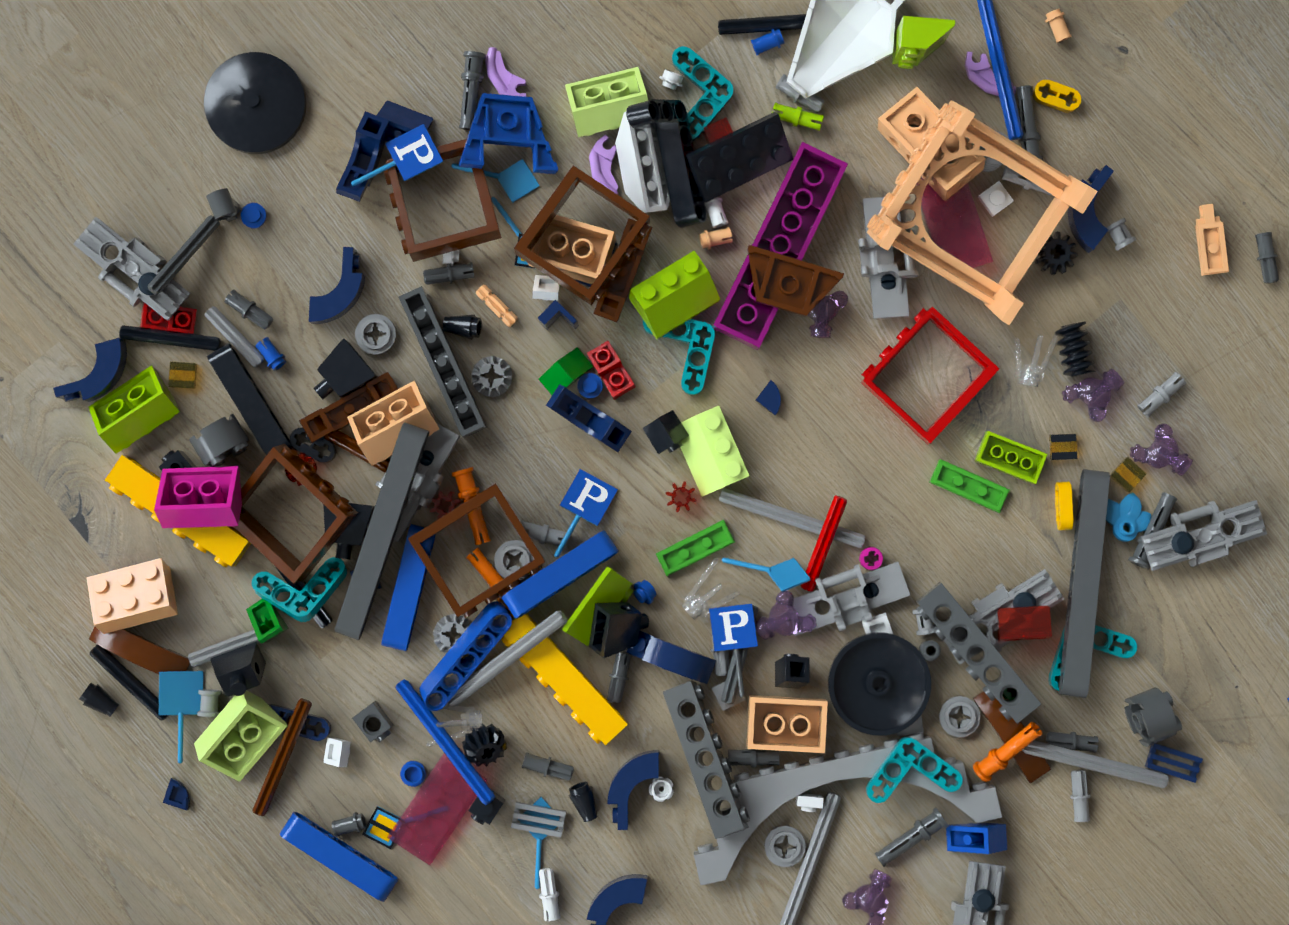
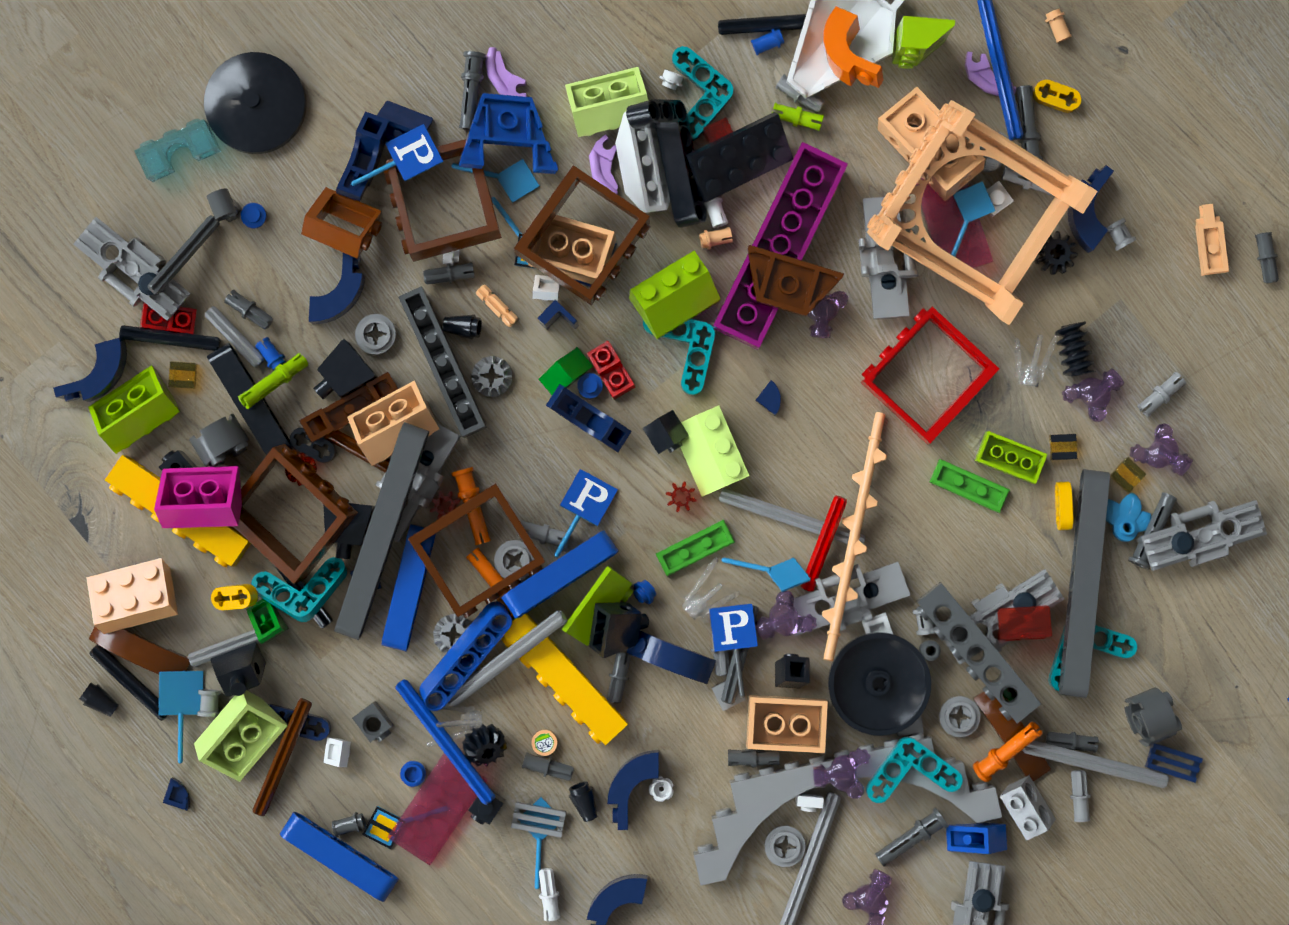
(156, 155): none -> clear light blue arch
(235, 601): none -> yellow beam
(281, 375): none -> lime pin
(348, 210): none -> dark orange window
(544, 742): none -> tile
(617, 291): reddish brown slope -> none
(677, 700): dark grey brick -> none
(838, 35): none -> orange arch
(843, 773): none -> clear purple animal
(854, 547): none -> light nougat plant
(876, 564): dark pink bush -> none
(973, 204): none -> dark azure piece
(1027, 807): none -> light grey brick

